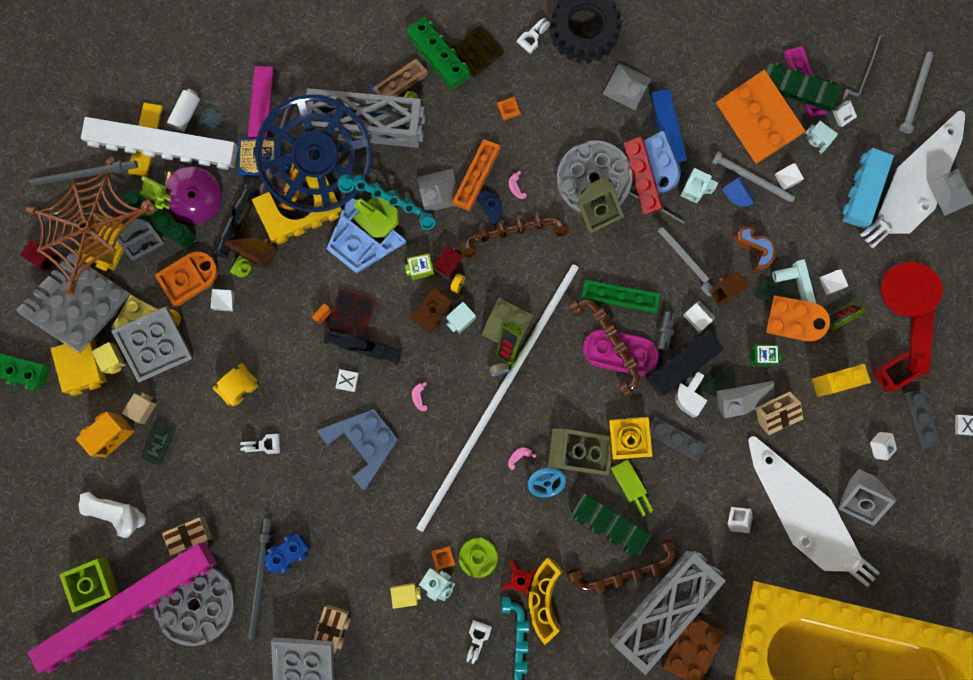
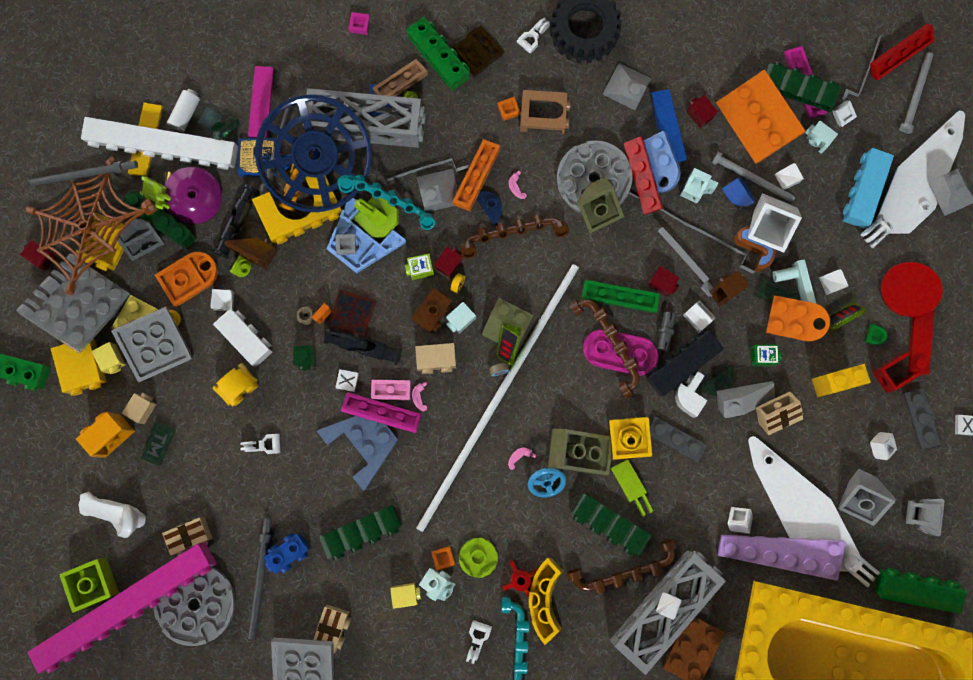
(221, 130): none -> clear green tile
(243, 337): none -> white brick
(304, 357): none -> dark green brick
(305, 310): none -> dark tan plate
(346, 244): none -> light grey plate
(359, 23): none -> dark pink plate
(359, 532): none -> dark green brick
(381, 412): none -> dark pink tile
(390, 389): none -> bright pink plate
(425, 167): none -> light grey piece
(435, 358): none -> tan brick
(544, 123): none -> medium nougat panel
(664, 281): none -> dark red brick
(668, 605): none -> white slope
(701, 111): none -> dark red brick
(741, 266): none -> light grey piece
(774, 222): none -> white slope
(799, 555): none -> lavender wing
(876, 335): none -> green tile
(902, 52): none -> red plate
(920, 591): none -> green brick
(928, 517): none -> light grey piece

